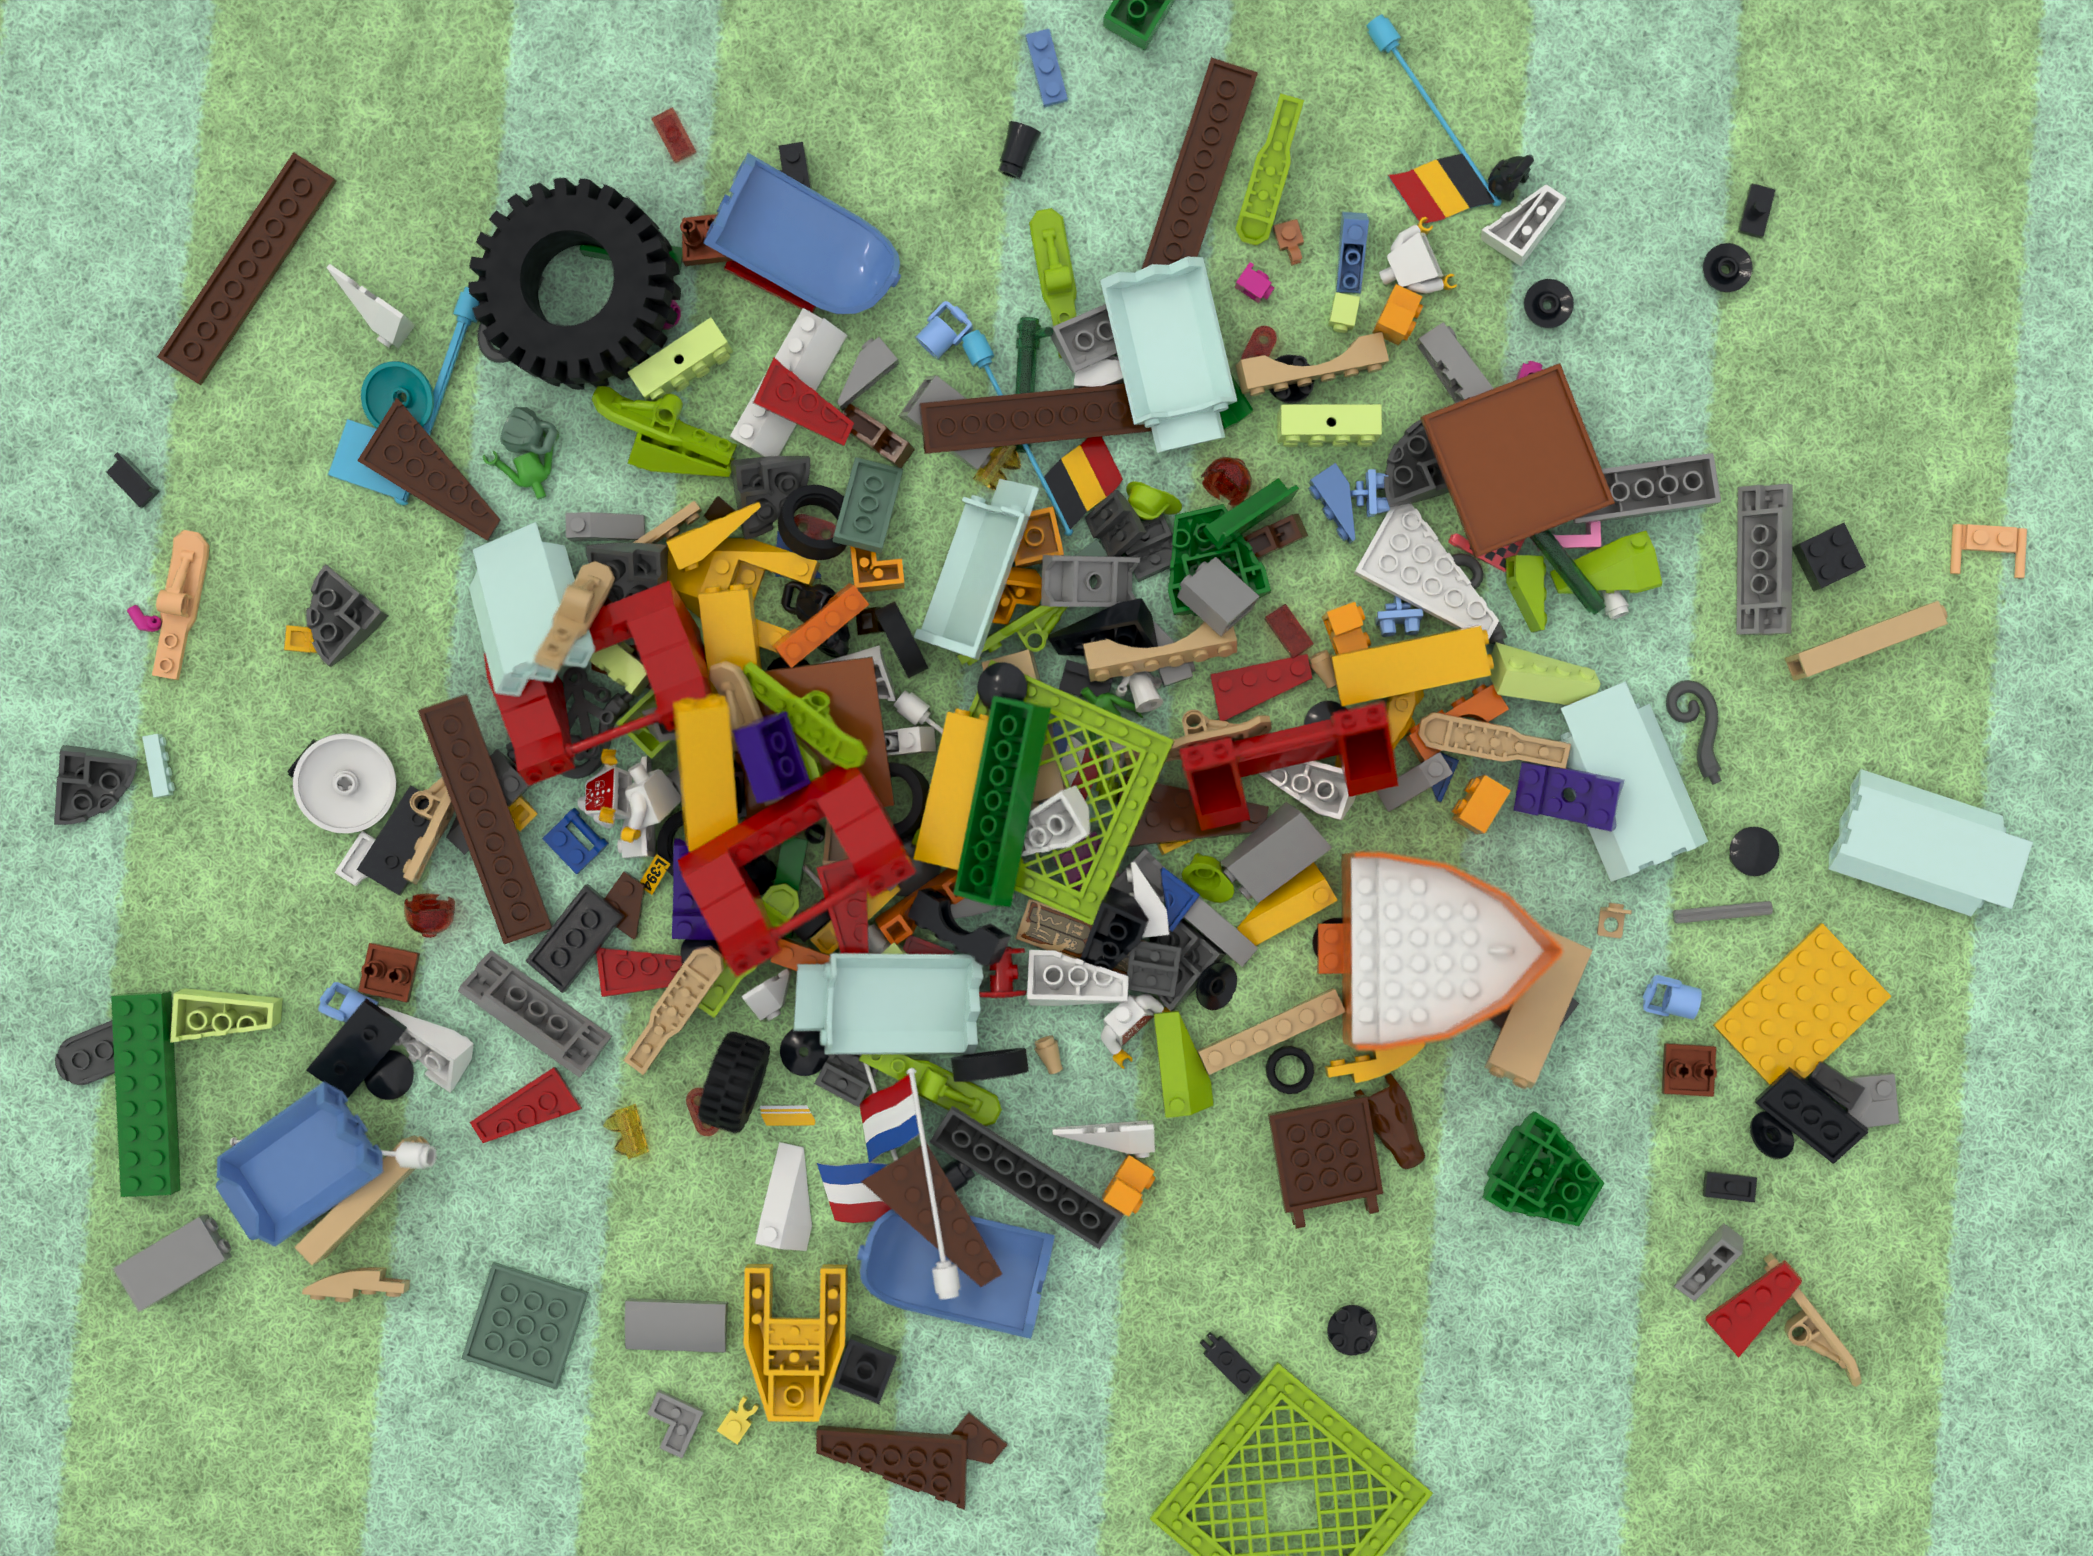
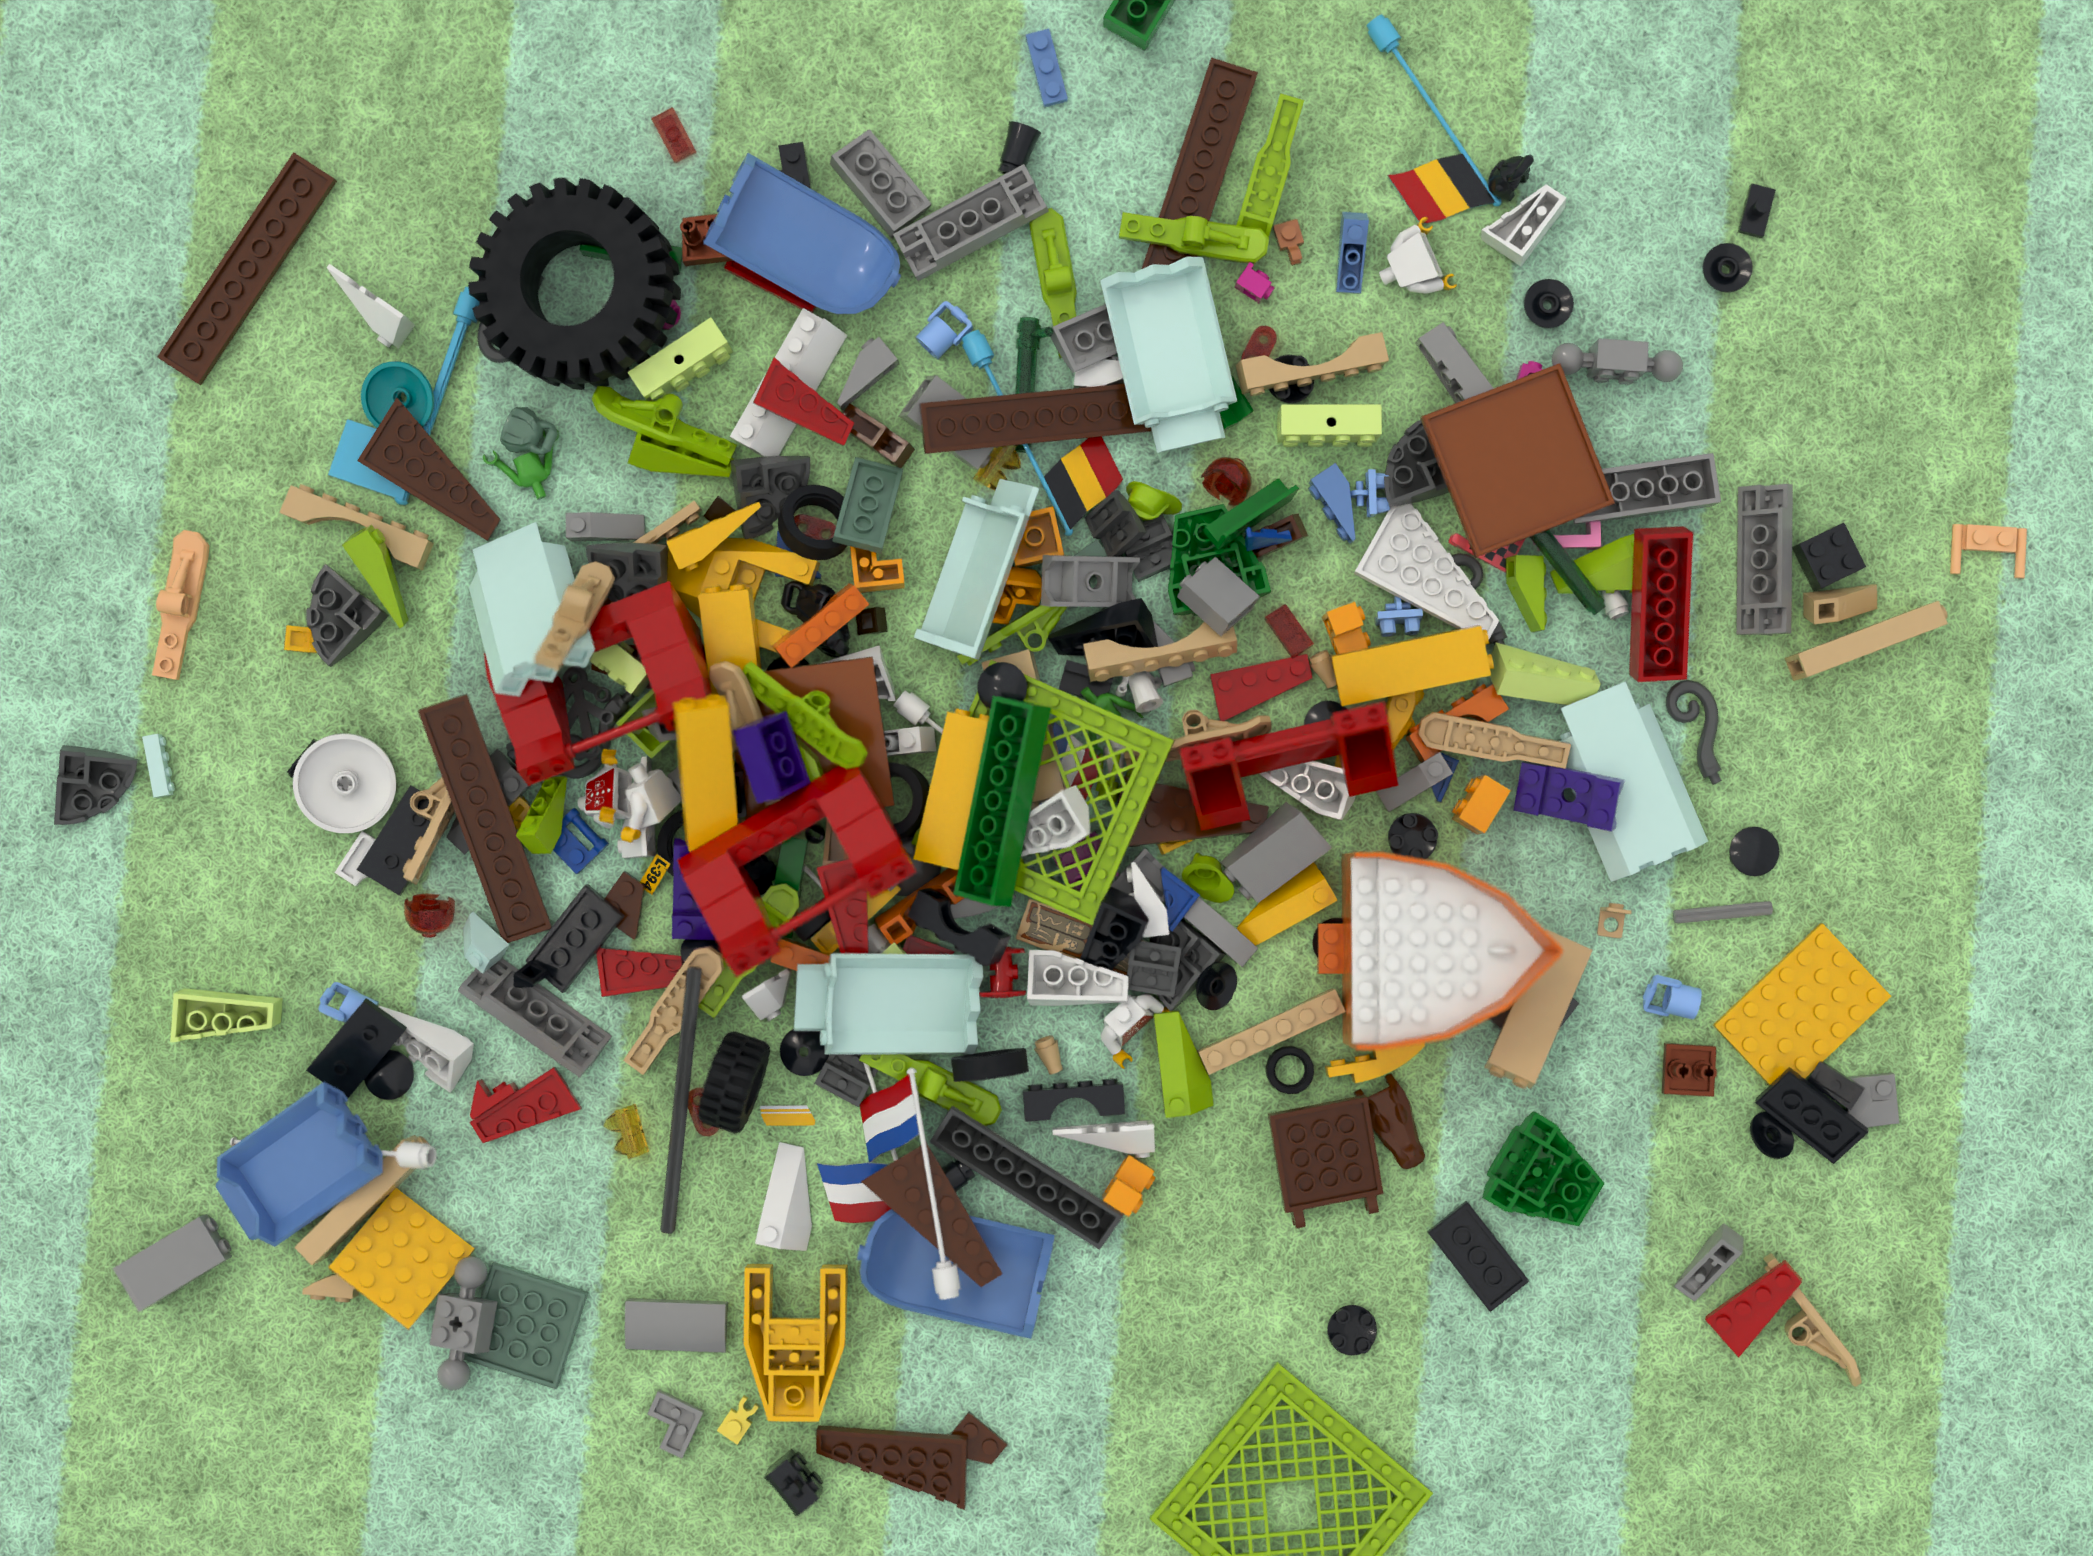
(88, 1055): dark grey tile -> none
(132, 480): black panel -> none
(143, 622): dark pink arm -> none
(145, 1094): green brick -> none
(310, 509): none -> tan arch
(373, 561): none -> lime wedge
(388, 972): copper plate -> none
(401, 1258): none -> yellow plate
(462, 1323): none -> light grey brick
(482, 944): none -> light aqua slope
(484, 1100): none -> red slope
(529, 975): none -> black slope
(544, 819): none -> lime slope
(681, 1098): none -> dark grey axle
(795, 1481): none -> black hinge
(865, 1369): black brick -> none
(879, 183): none -> light grey slope
(901, 639): black tyre -> none
(971, 222): none -> light grey slope
(1041, 1102): none -> black arch
(1197, 237): none -> lime piece
(1230, 1363): black hinge -> none
(1265, 538): none -> blue tile
(1343, 312): yellowish green brick -> none
(1398, 314): light orange brick -> none
(1413, 836): none -> black dish
(1478, 1256): none -> black plate
(1618, 361): none -> light grey brick
(1660, 603): none -> red brick
(1729, 1186): black plate -> none
(1839, 603): none -> tan slope
(1927, 846): light aqua panel -> none

